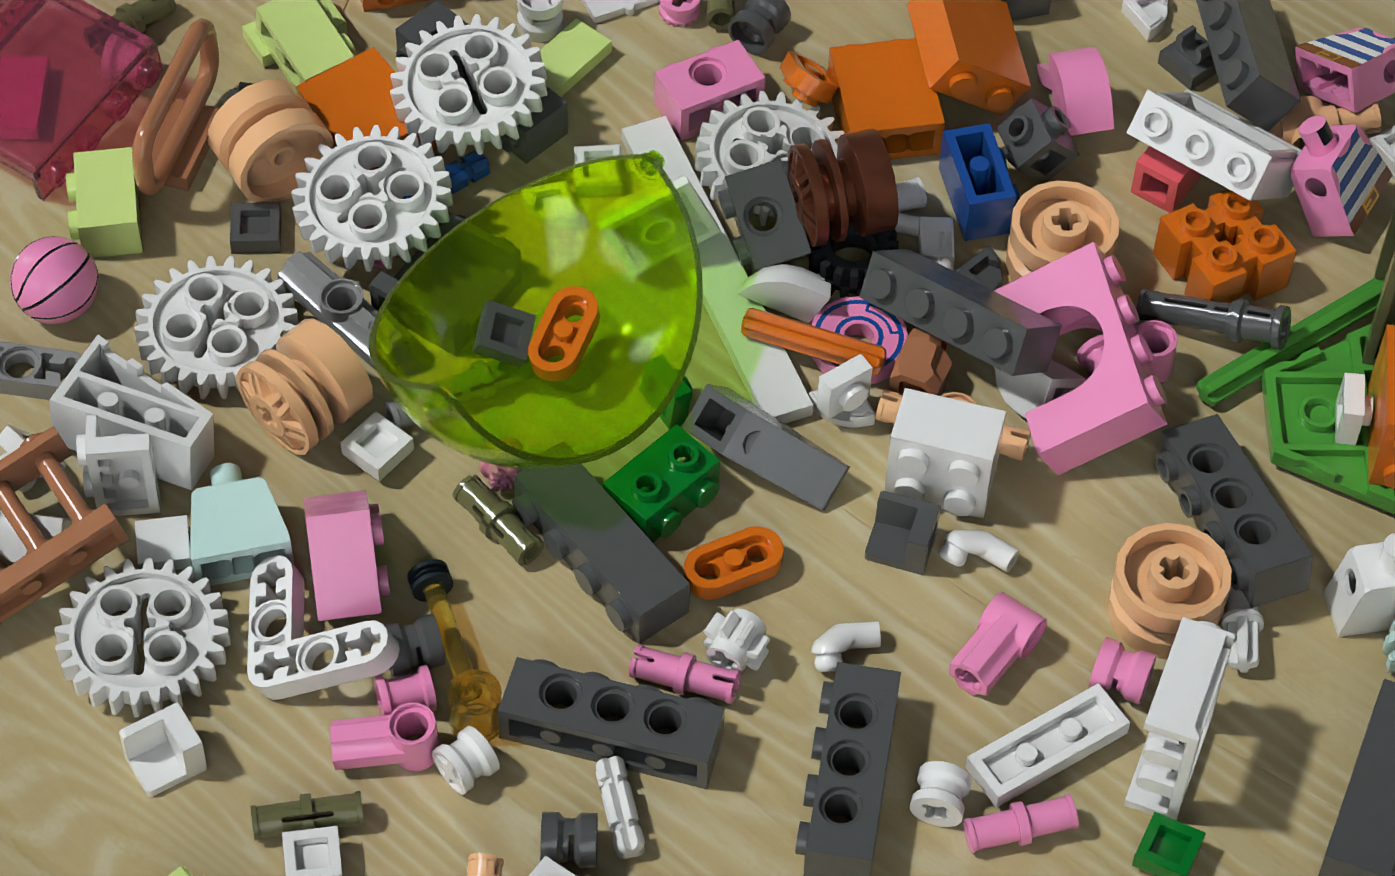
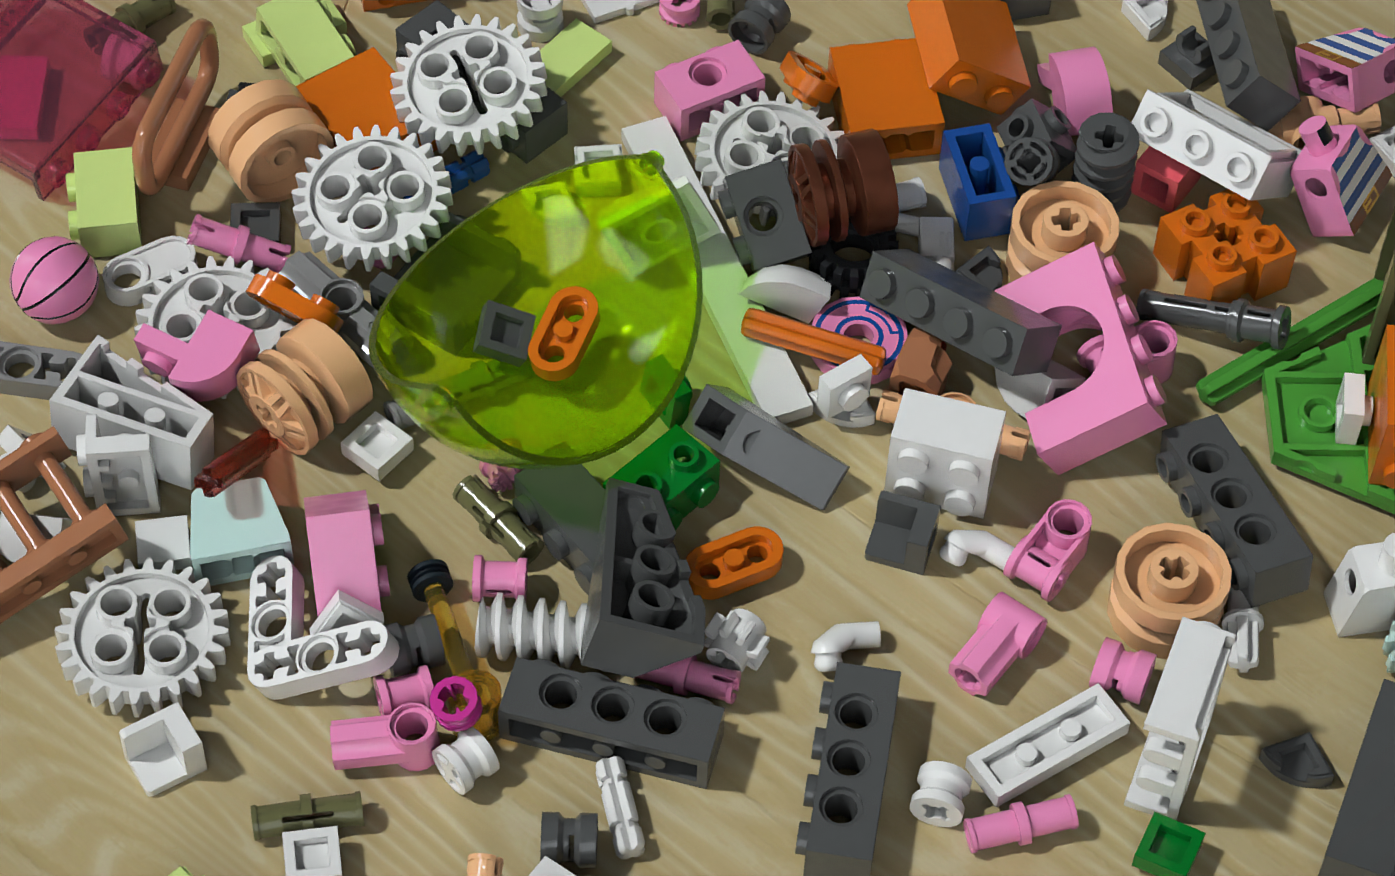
(148, 263): none -> white piece
(206, 364): none -> bright pink brick
(236, 463): none -> clear red axle
(238, 243): none -> bright pink pin
(278, 295): none -> orange plate
(344, 611): none -> white tile
(462, 719): none -> dark pink bush
(499, 576): none -> bright pink bush
(529, 630): none -> white piece
(639, 590): none -> dark grey wedge
(1041, 161): none -> dark grey wheel
(1047, 556): none -> bright pink piece
(1107, 156): none -> dark grey piece
(1298, 762): none -> dark grey tile

